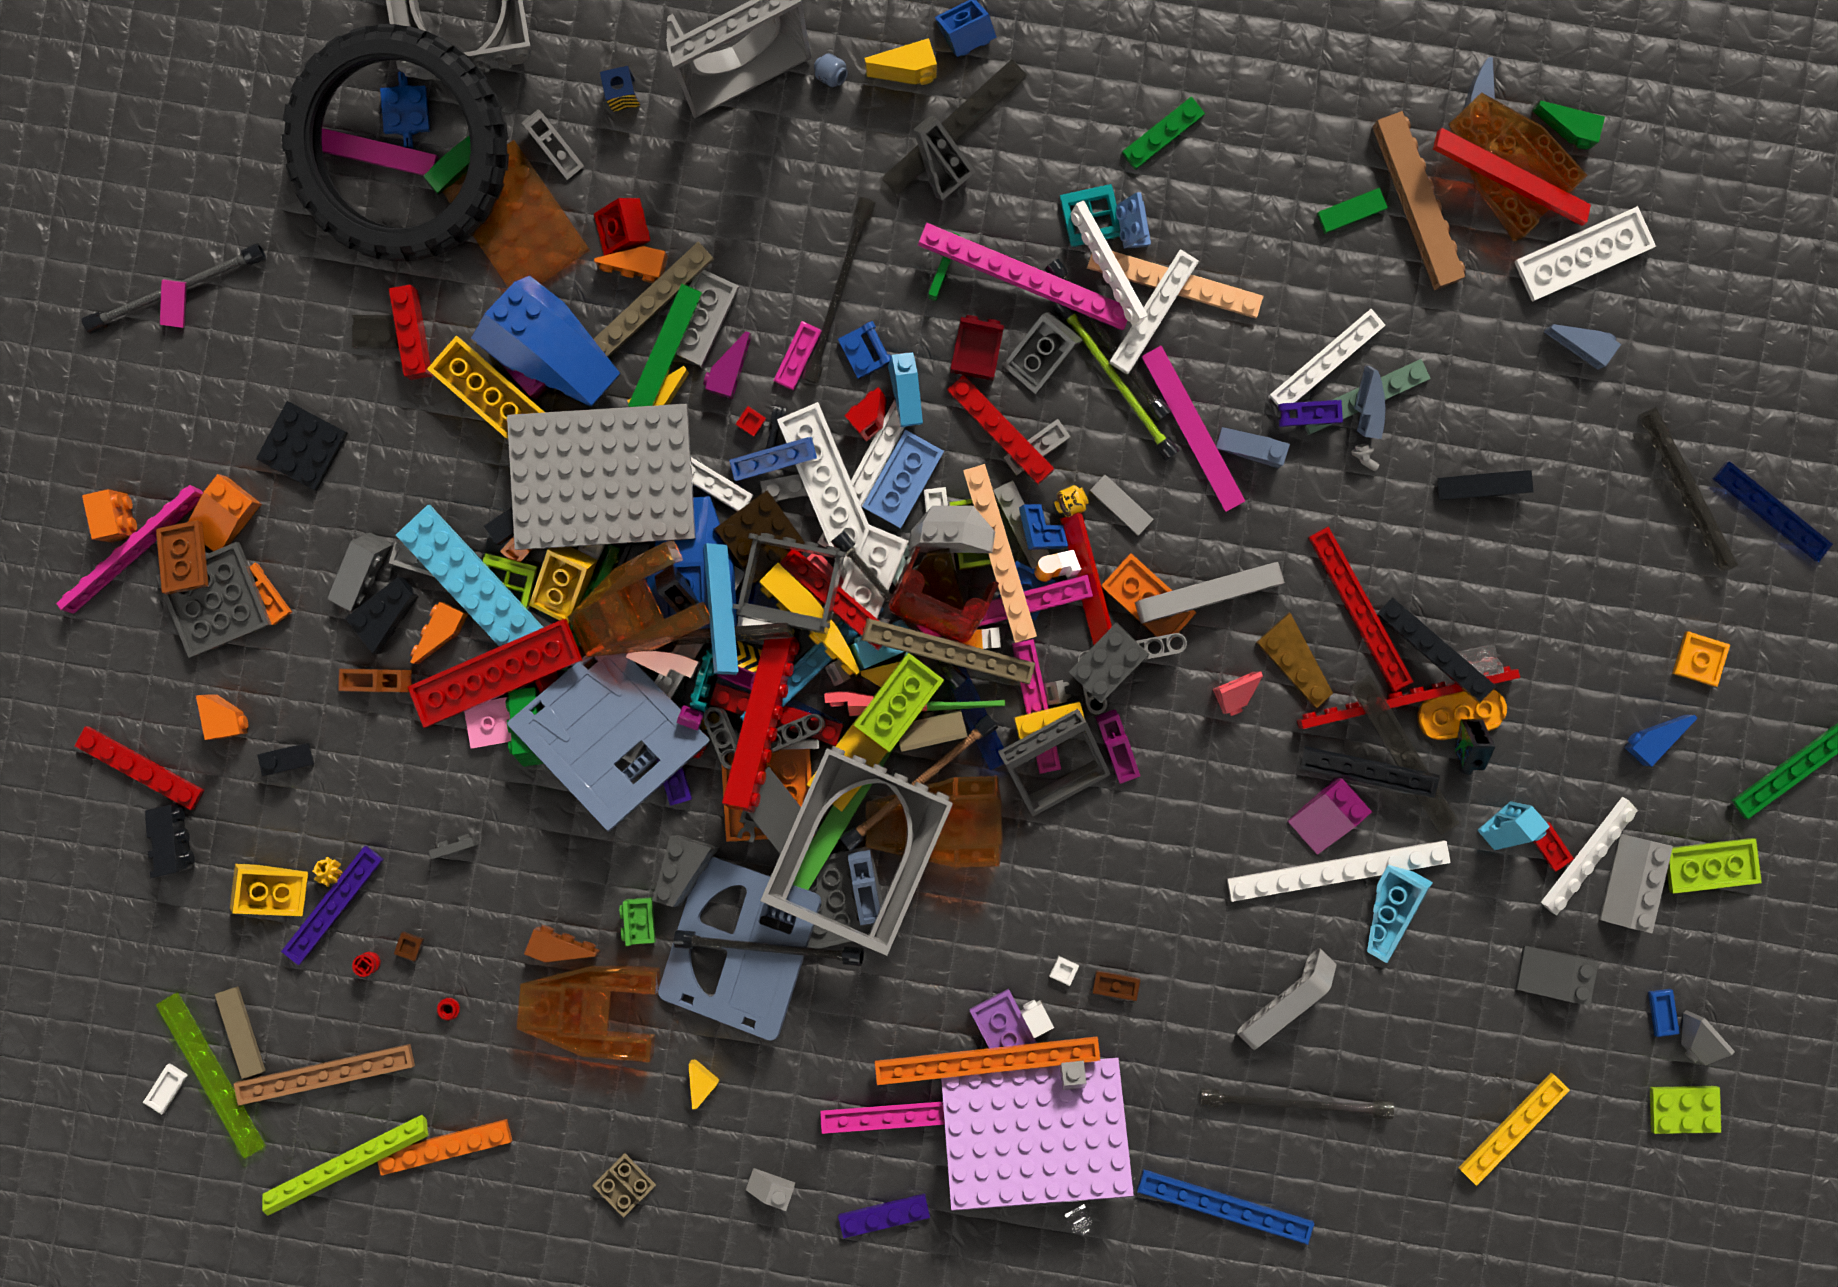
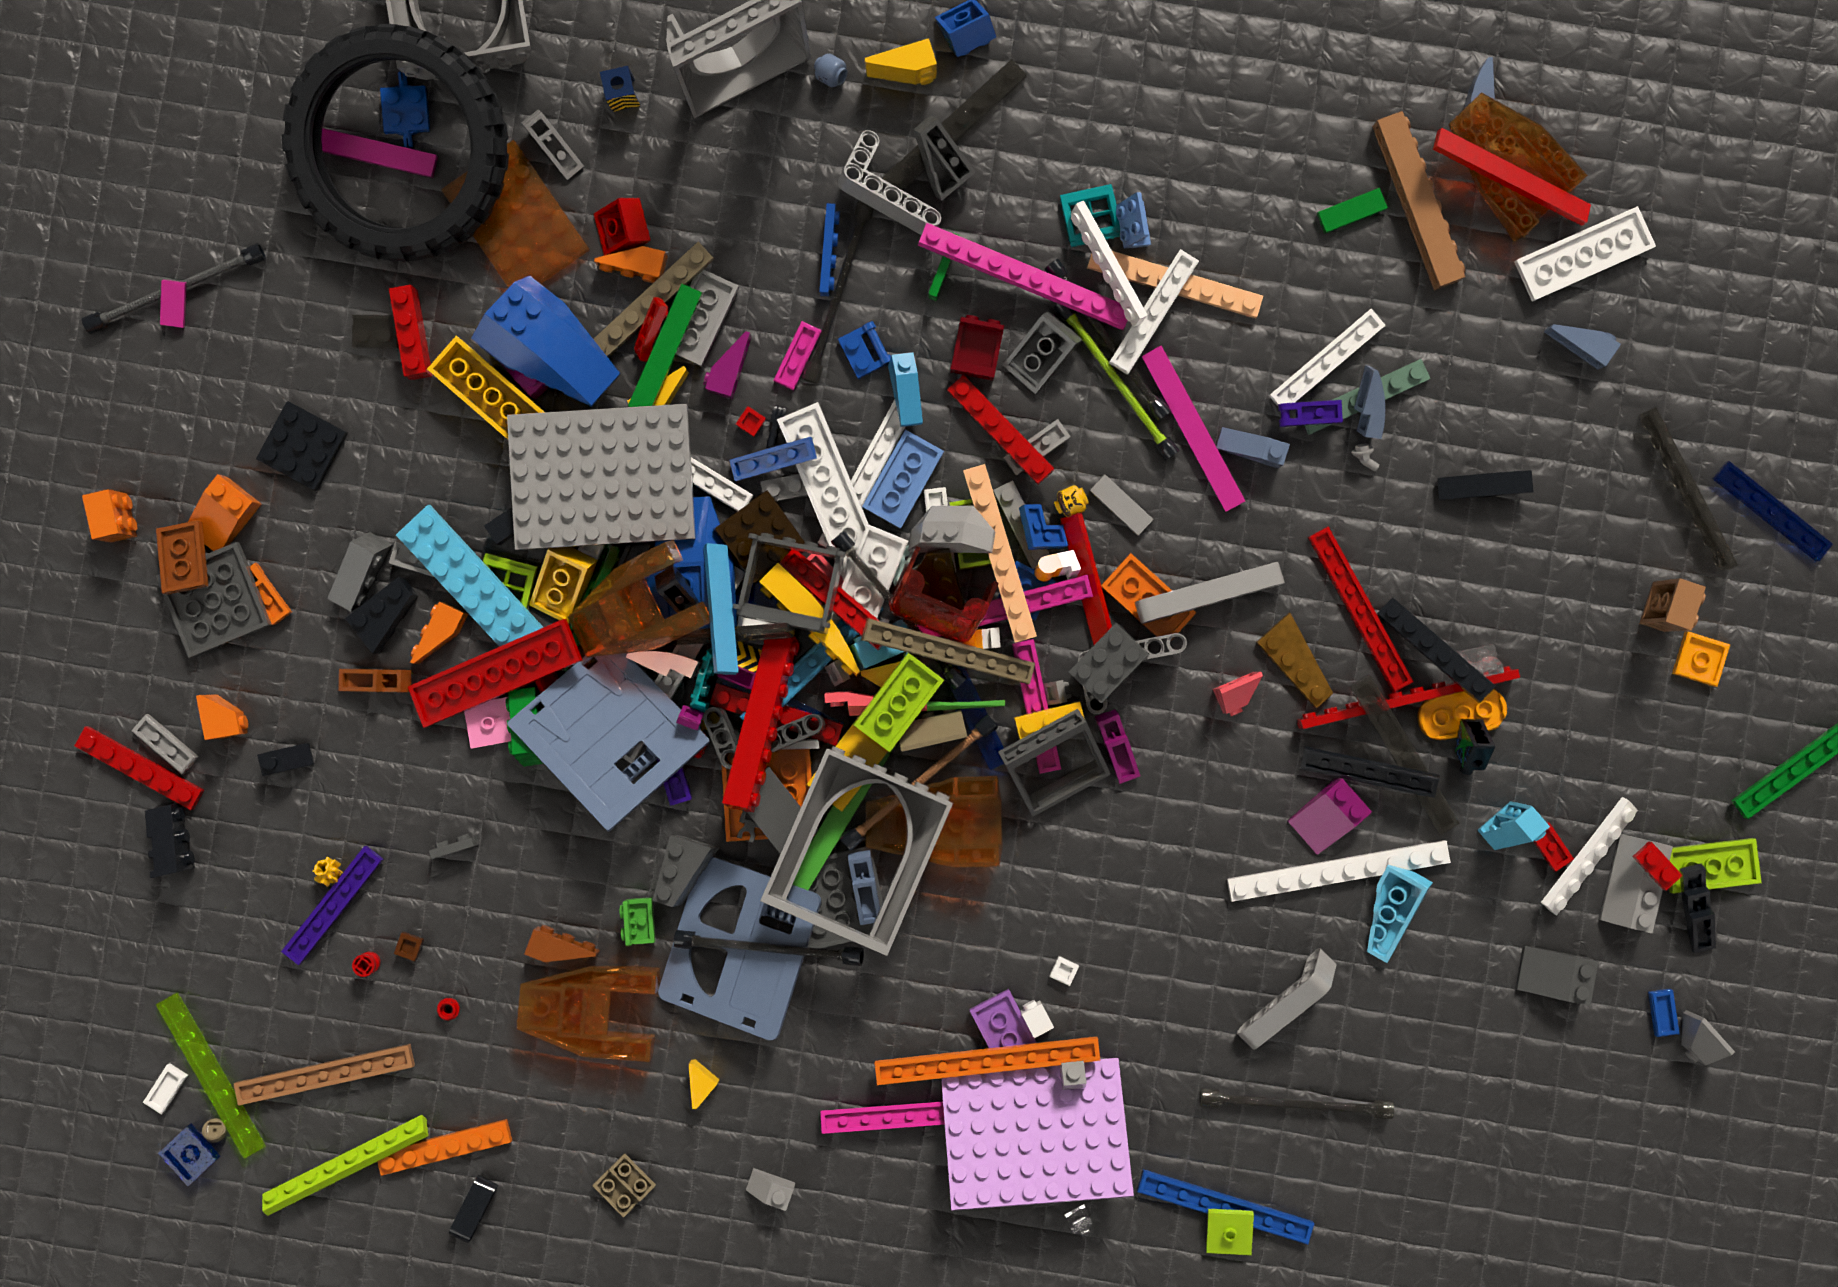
(129, 551): dark pink plate -> none
(165, 743): none -> light grey tile
(189, 1154): none -> clear blue plate
(214, 1130): none -> dark tan tile
(240, 1032): dark tan tile -> none
(268, 890): yellow slope -> none
(450, 167): green slope -> none
(473, 1209): none -> black beam
(512, 554): orange plate -> none
(650, 328): none -> red hinge
(828, 259): none -> blue plate
(868, 415): red slope -> none
(884, 1215): dark purple plate -> none
(899, 201): none -> light grey beam
(1116, 985): reddish brown plate -> none
(1163, 133): green plate -> none
(1229, 1231): none -> lime plate
(1513, 1129): yellow plate -> none
(1572, 124): green slope -> none
(1653, 742): blue slope -> none
(1657, 866): none -> red plate
(1673, 605): none -> medium nougat brick
(1685, 1109): lime plate -> none
(1697, 908): none -> black slope

